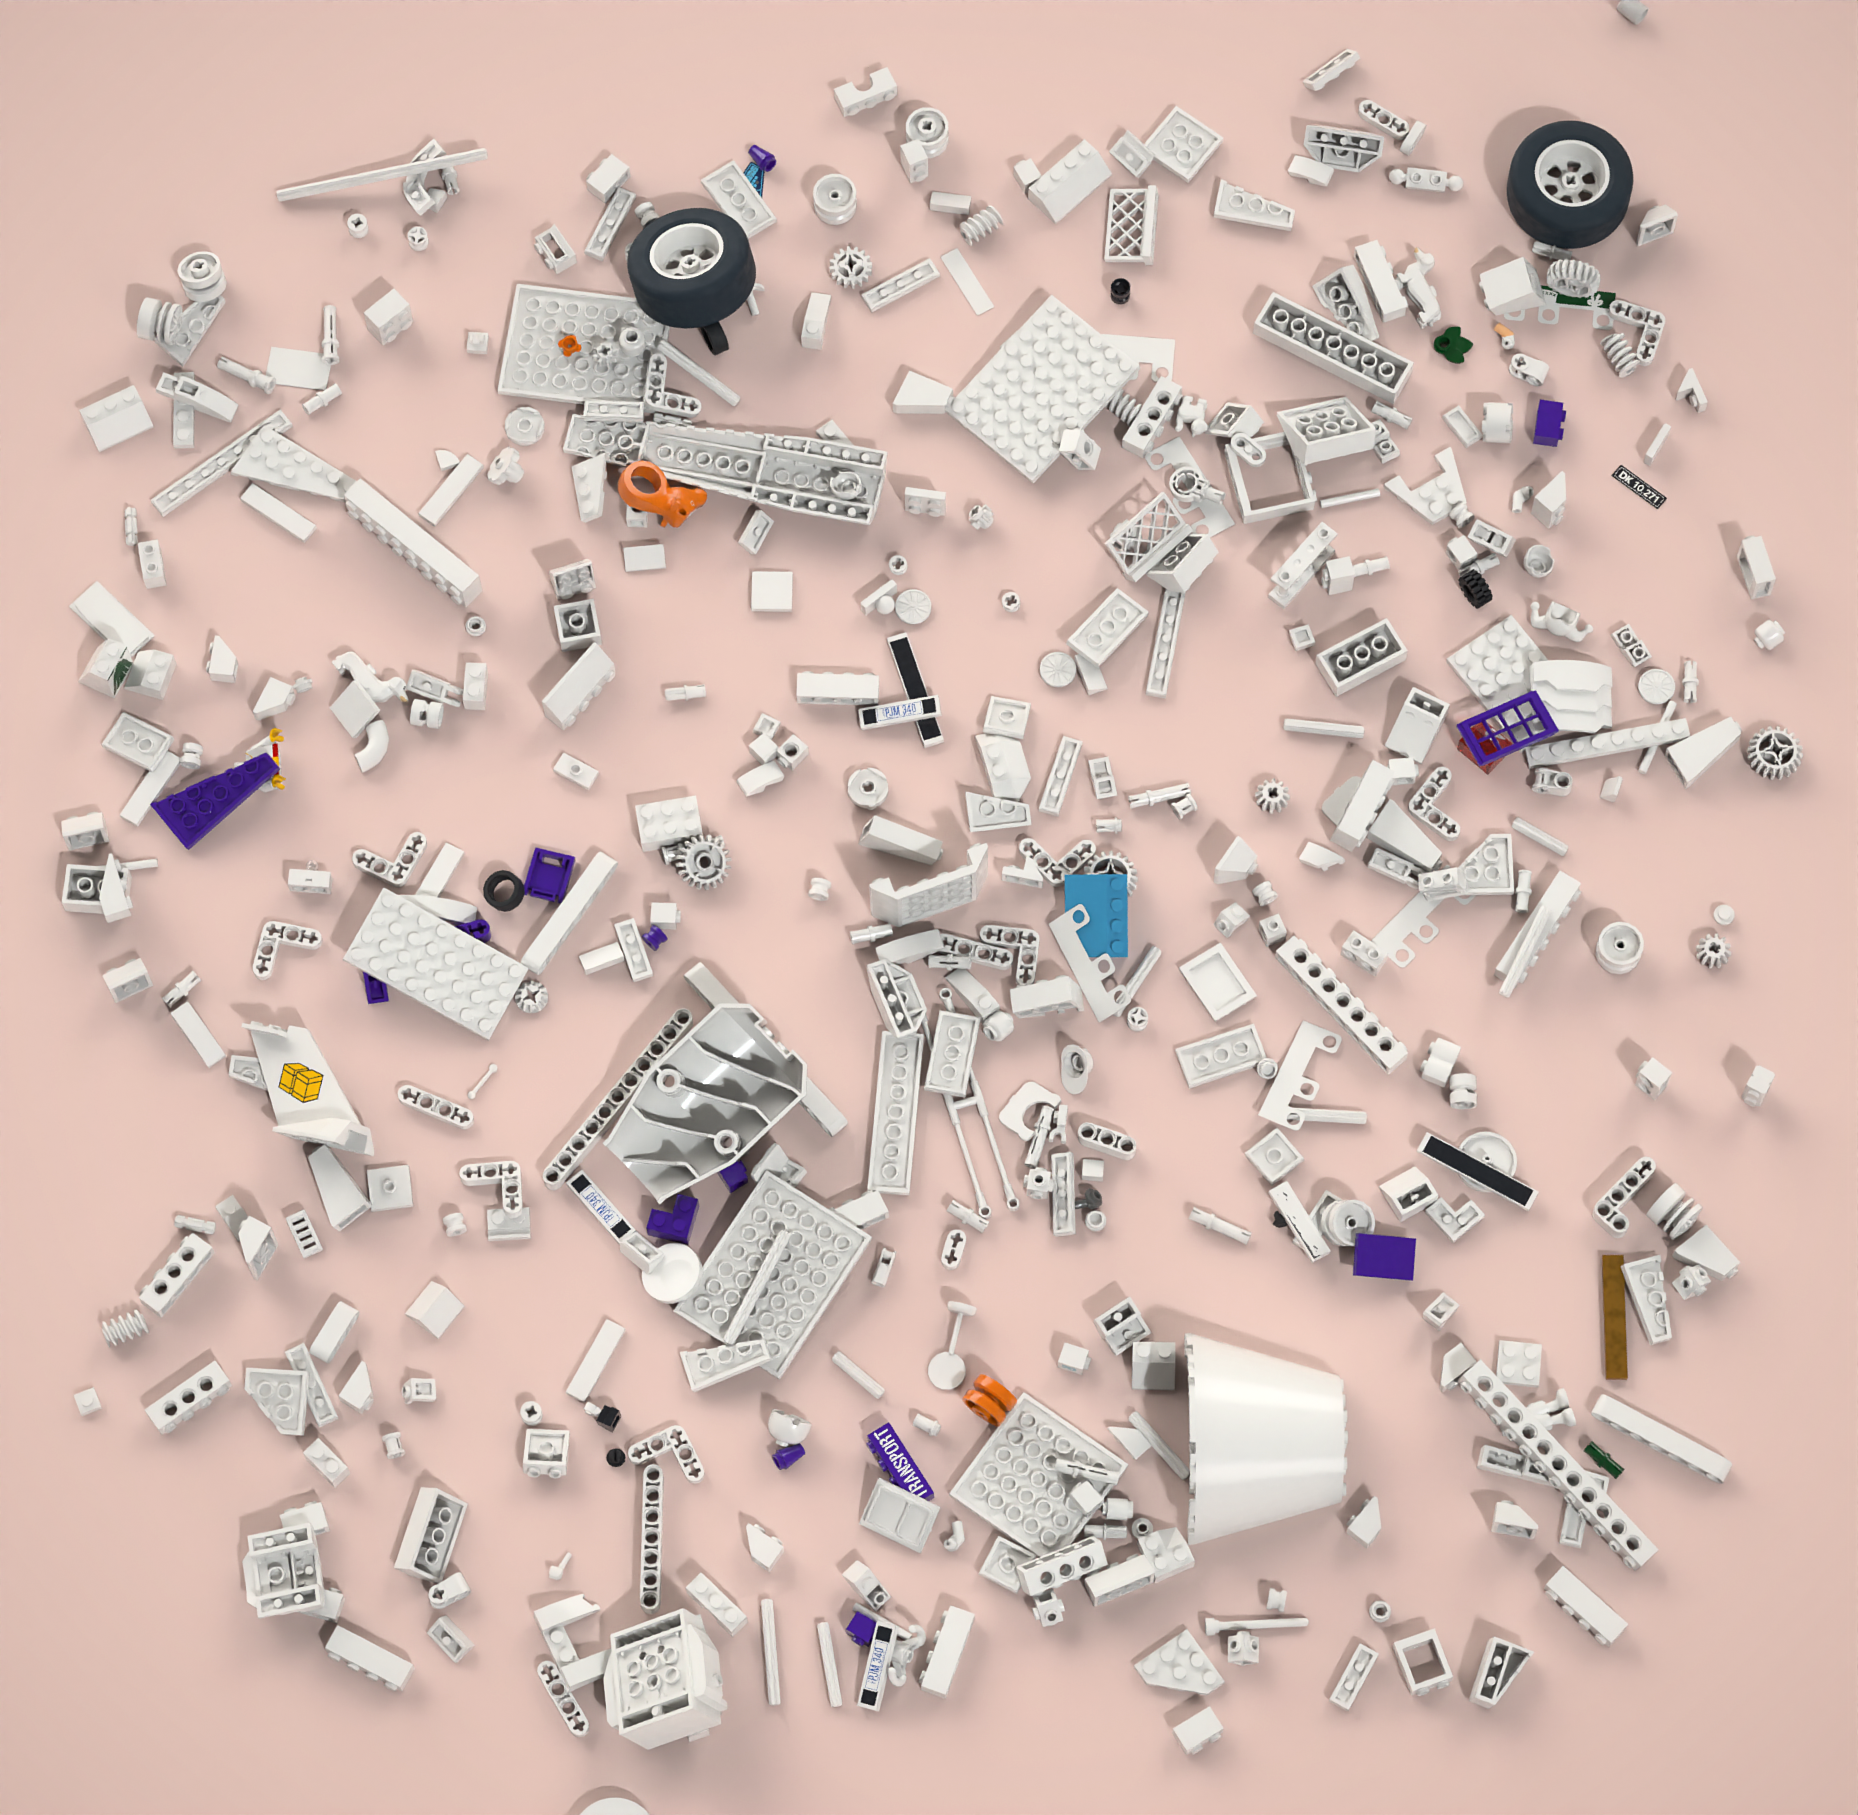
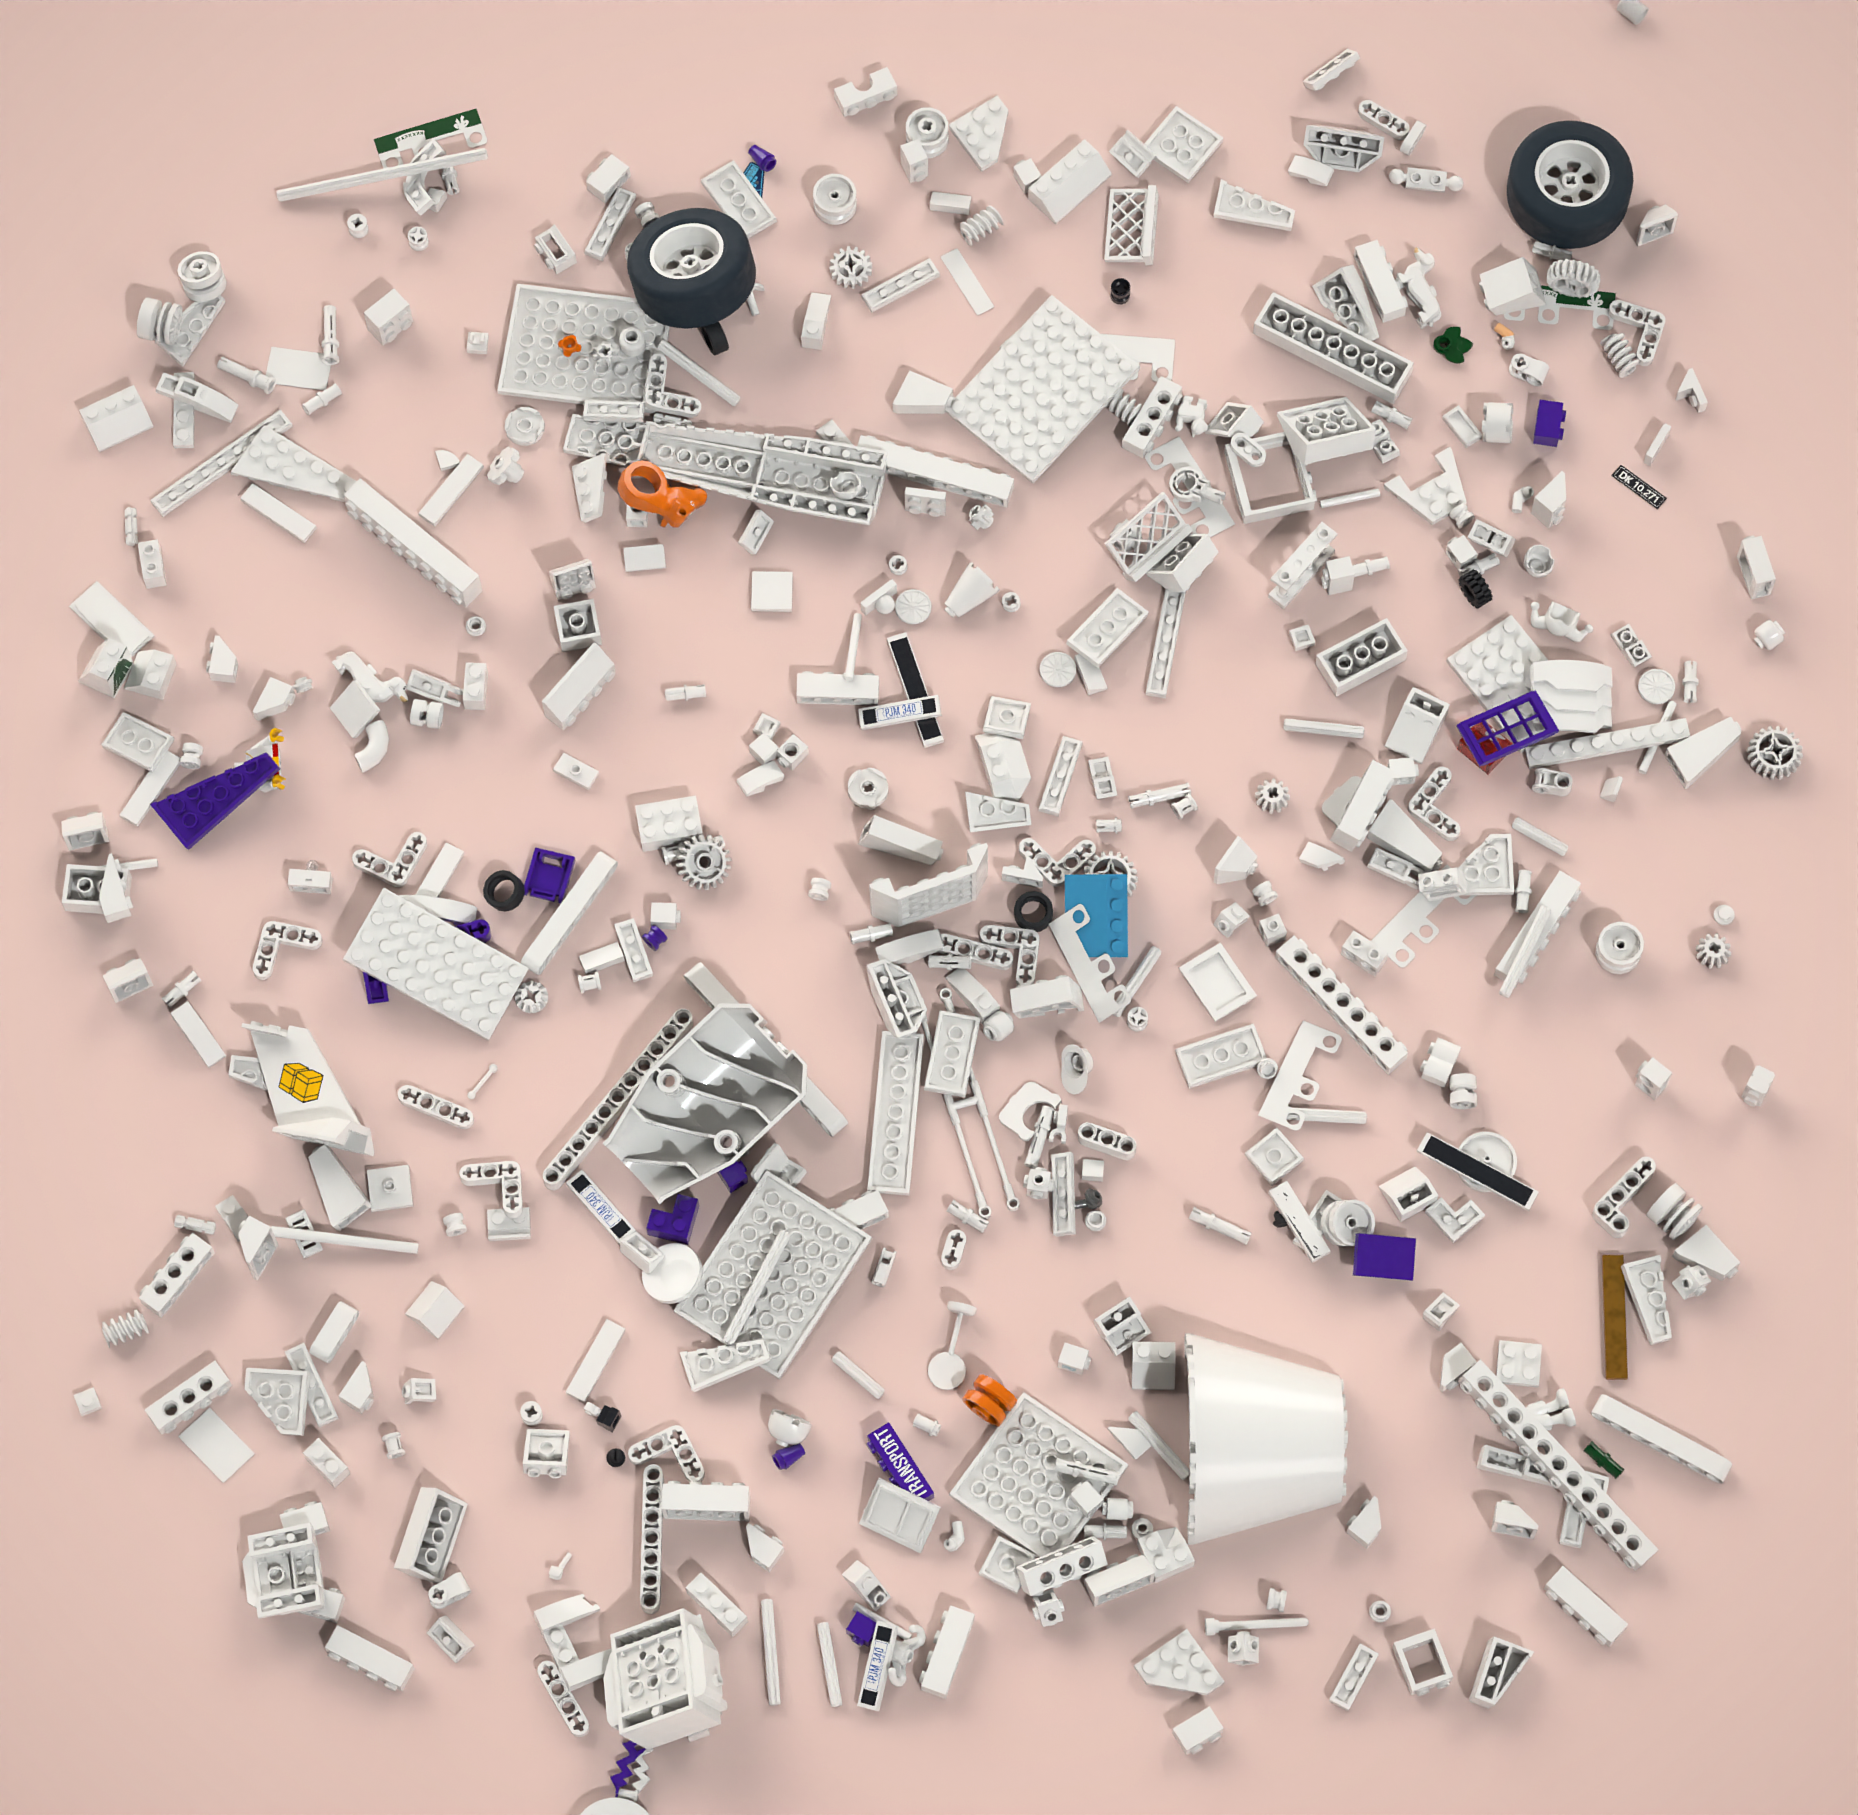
(216, 1445): none -> white piece
(348, 1240): none -> white piece
(421, 135): none -> piece
(589, 982): none -> white bush
(617, 1779): none -> piece
(706, 1502): none -> white brick
(853, 647): none -> white bar
(943, 472): none -> white brick
(969, 591): none -> white cone
(982, 132): none -> white plate
(1029, 897): none -> black tyre
(1079, 449): white brick -> none

